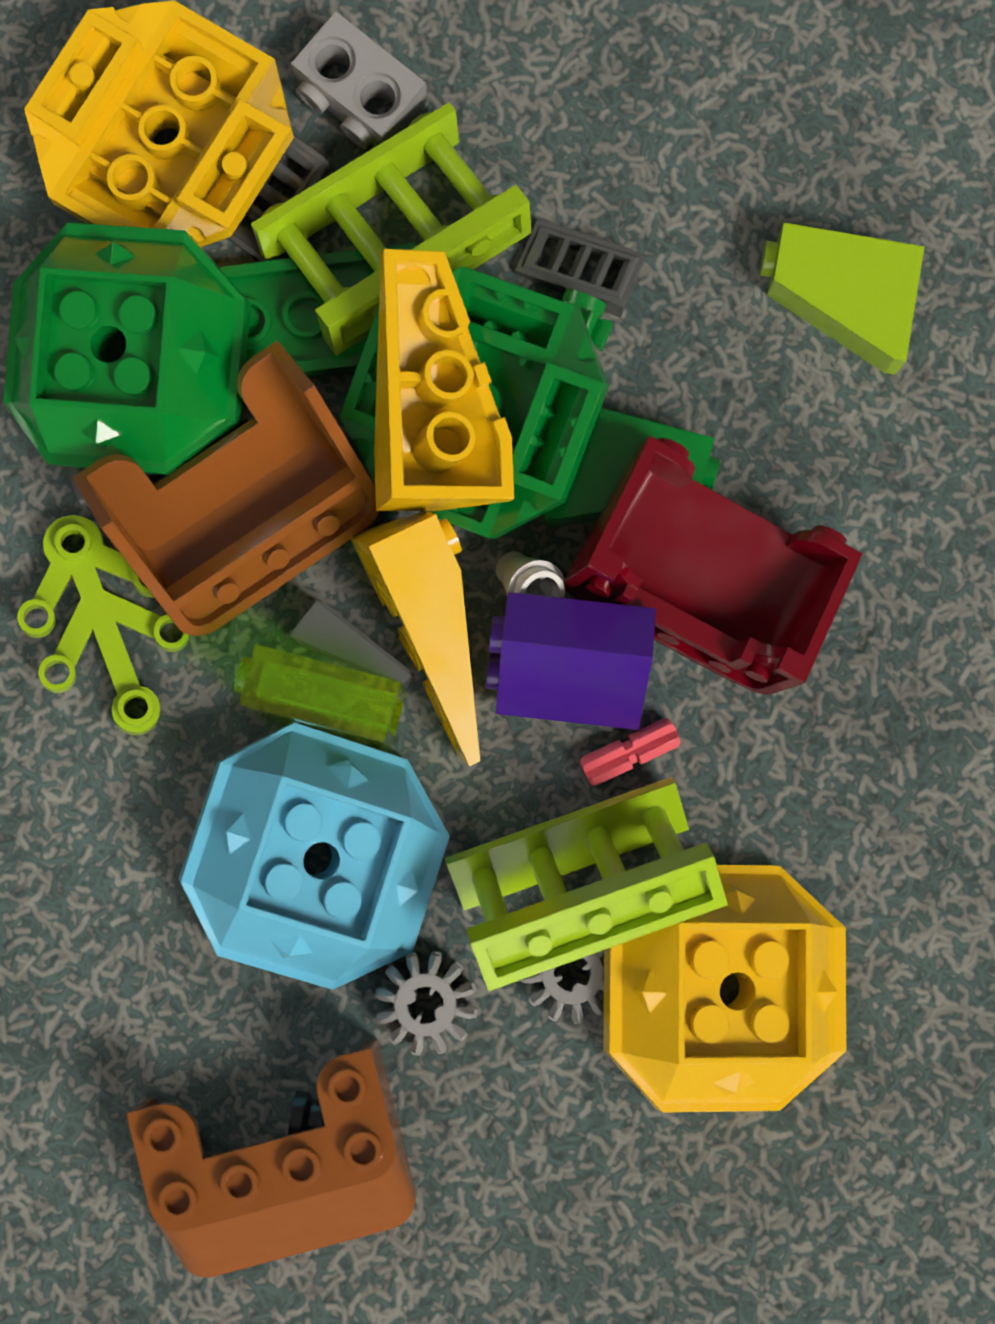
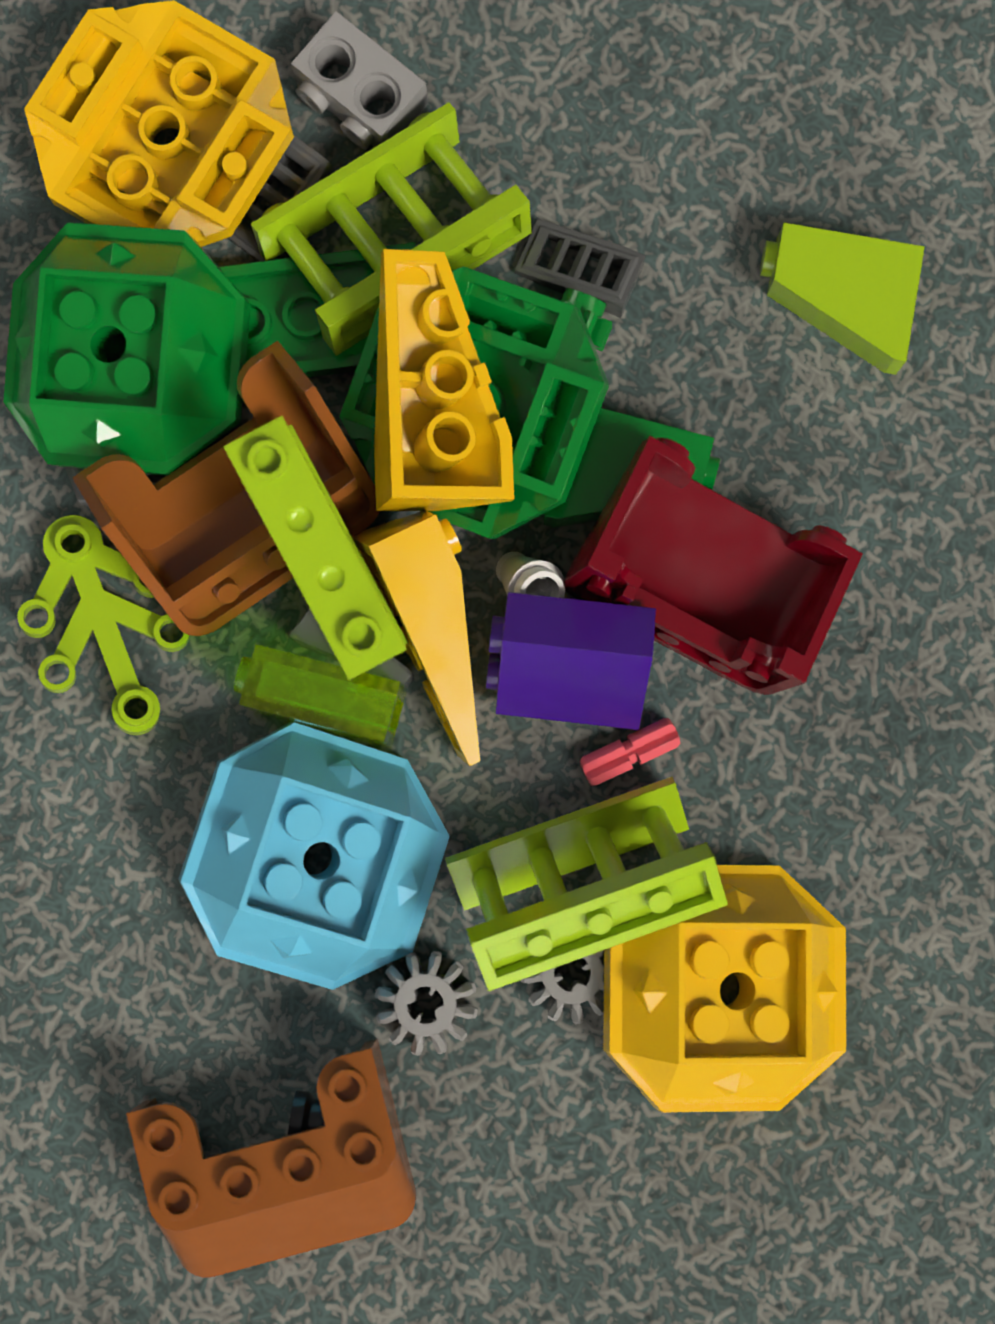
(317, 546): none -> lime fence

